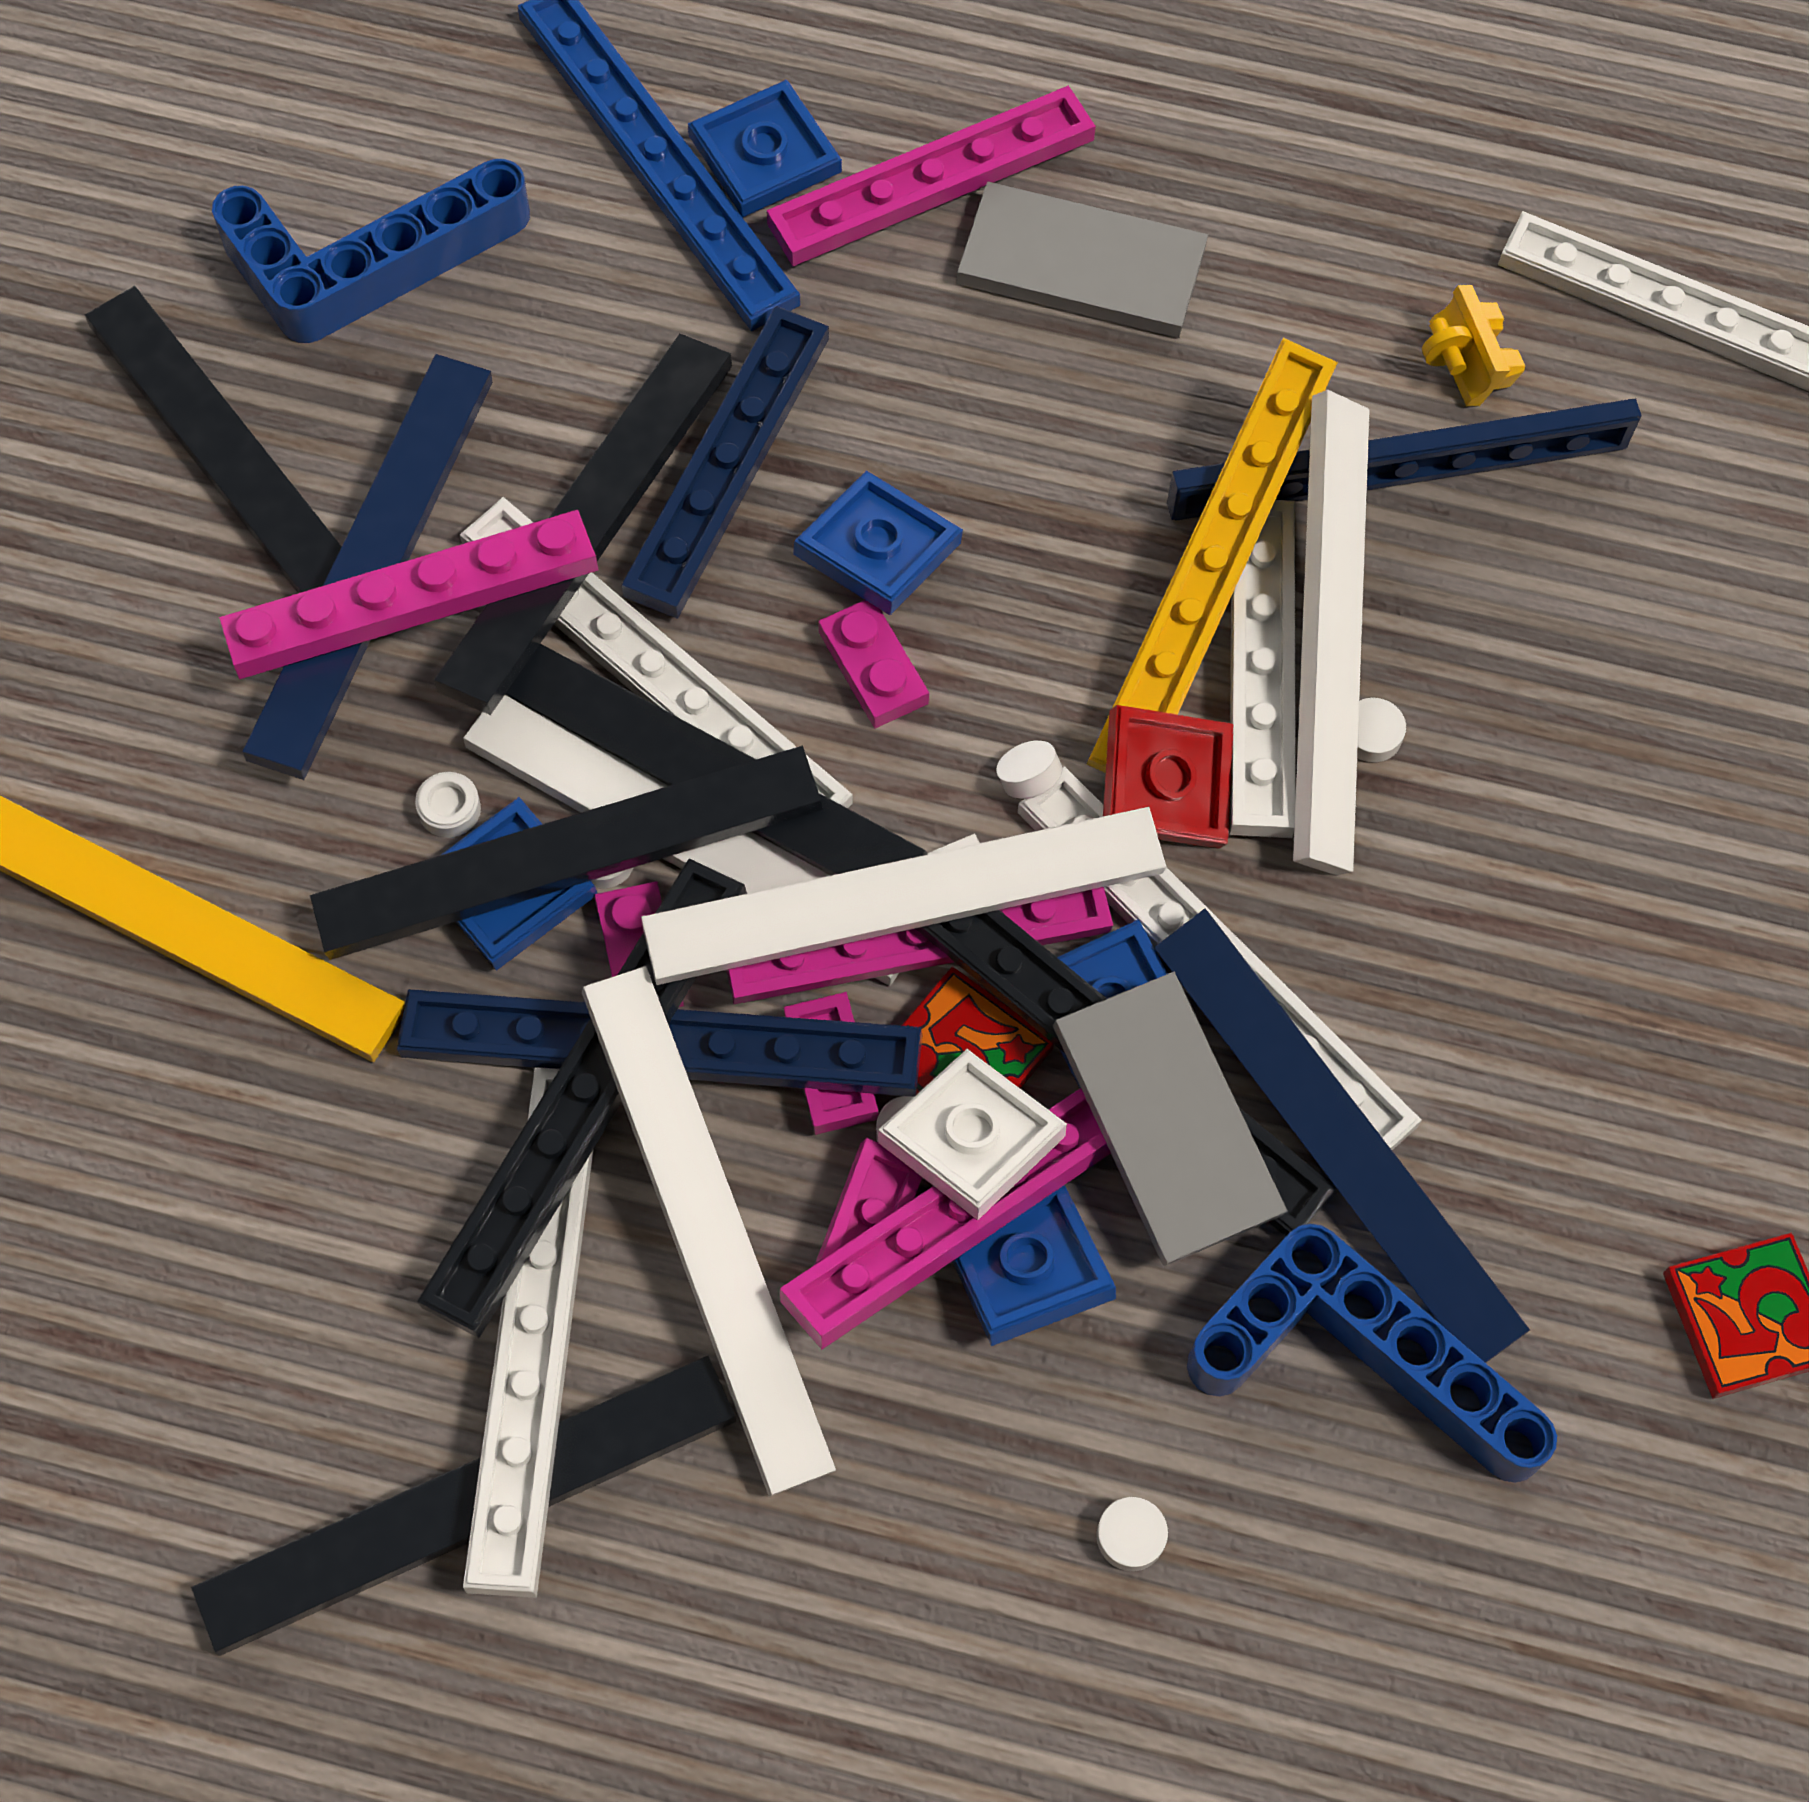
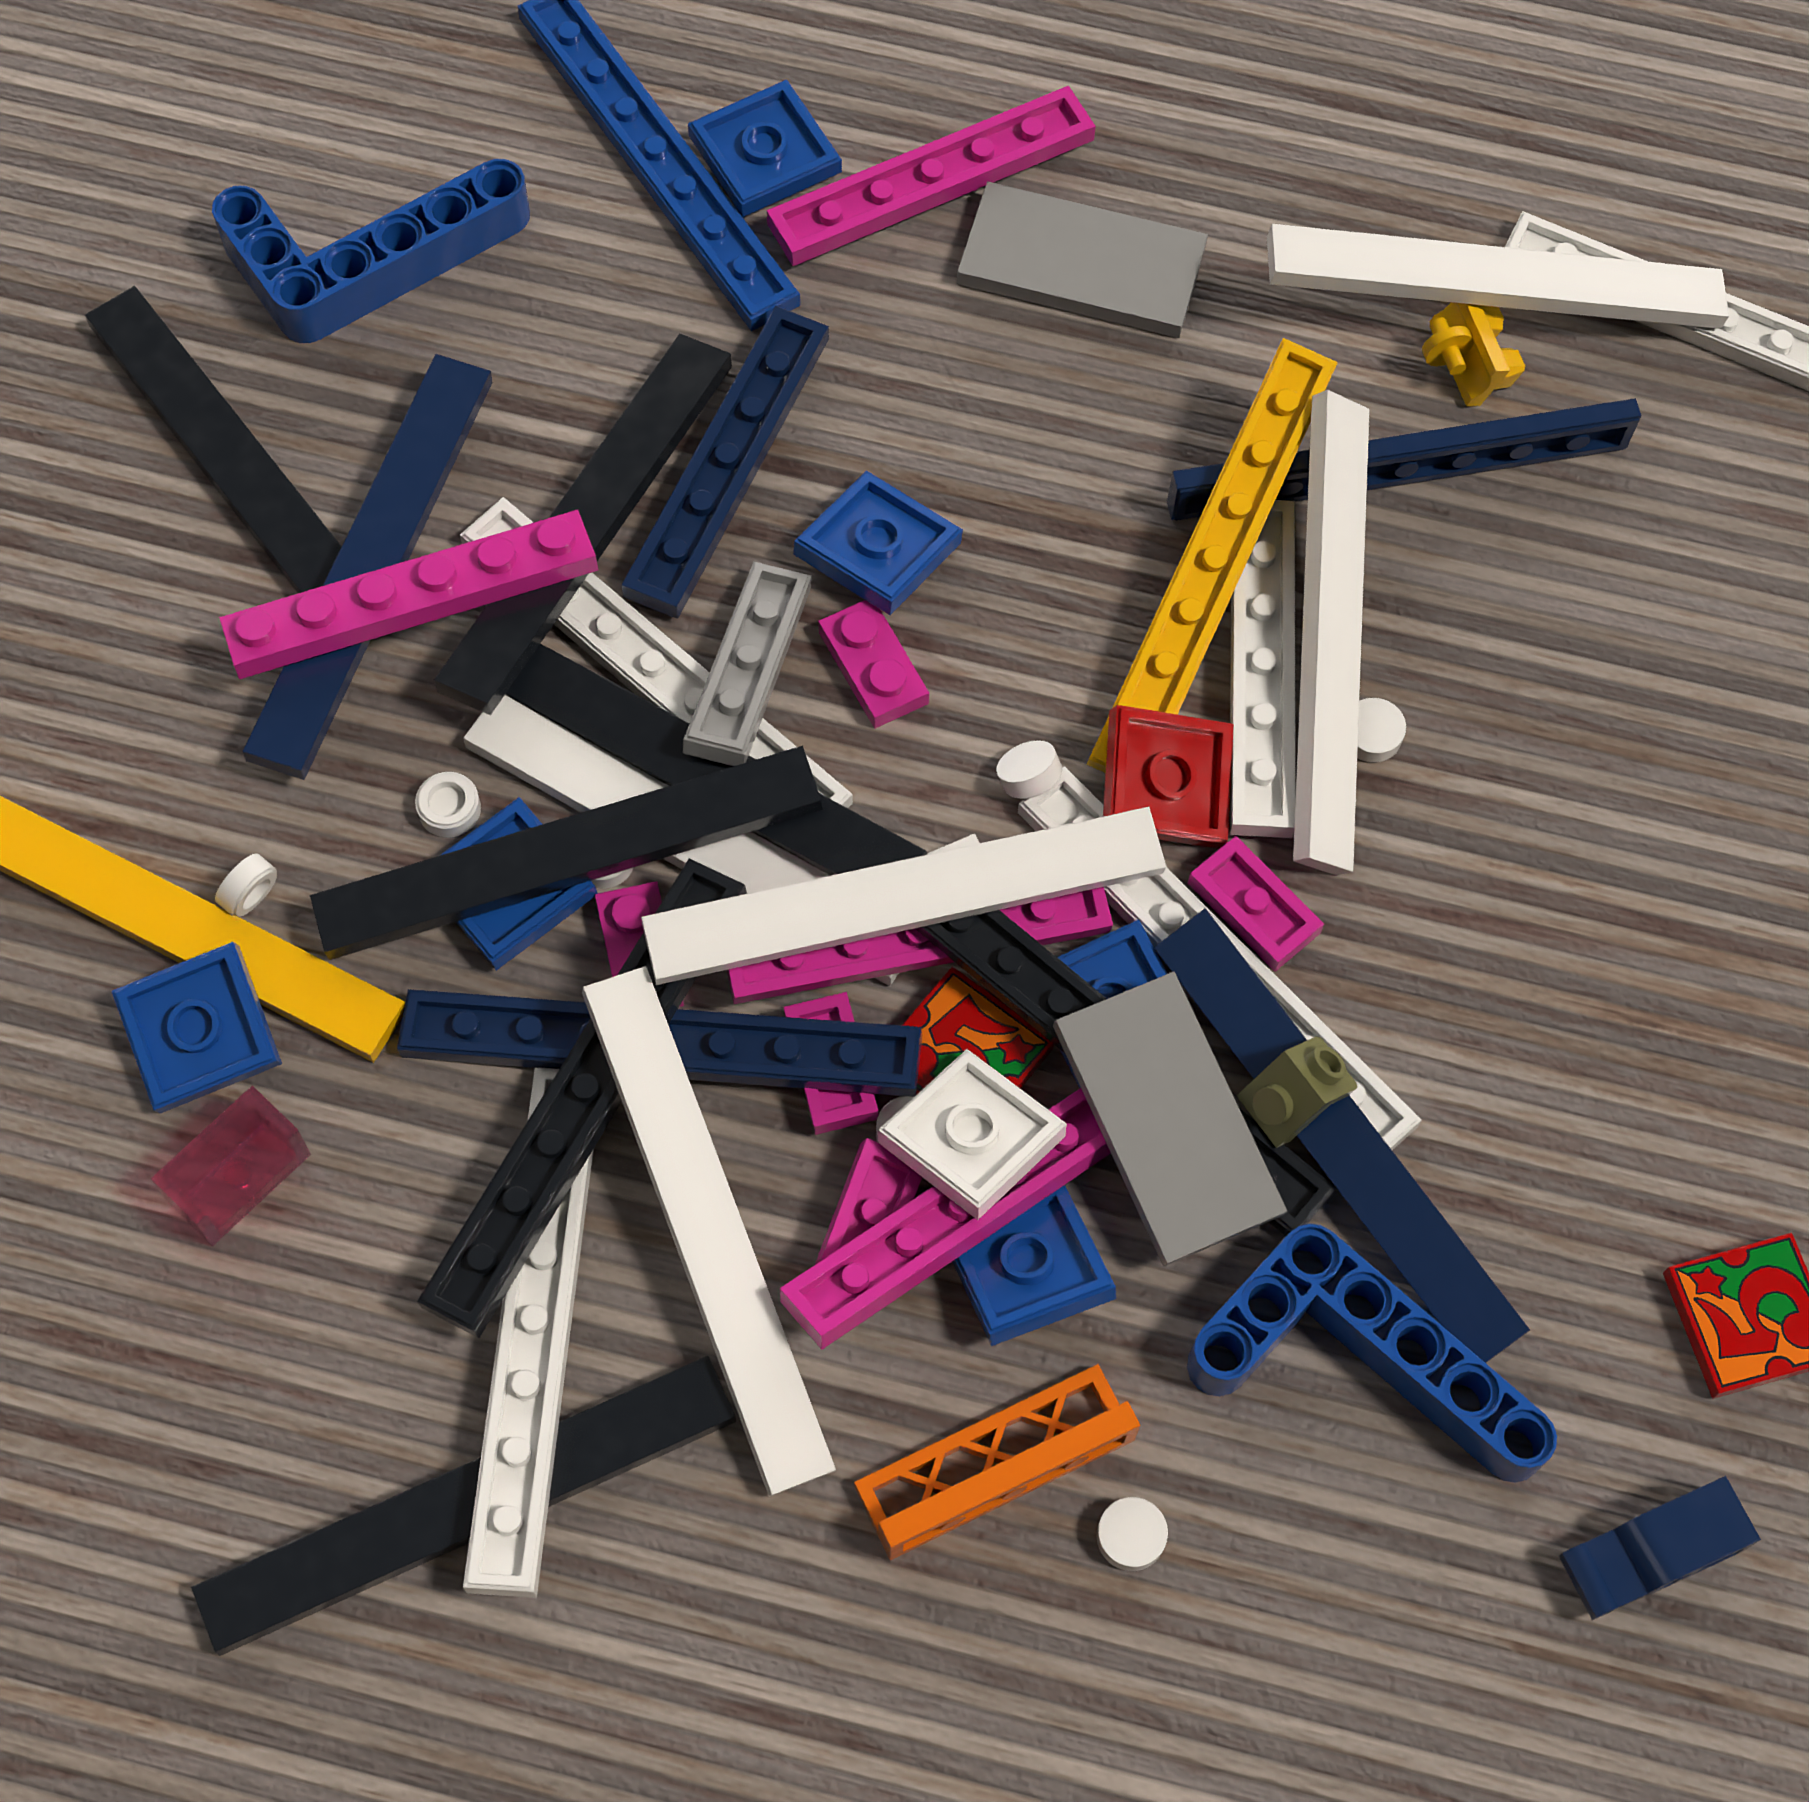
(196, 1027): none -> blue plate
(232, 1165): none -> clear pink panel
(246, 885): none -> white tile
(747, 665): none -> light grey tile
(1008, 1479): none -> orange fence
(1255, 903): none -> dark pink plate
(1297, 1089): none -> olive bracket
(1496, 276): none -> white tile
(1660, 1548): none -> dark blue piece

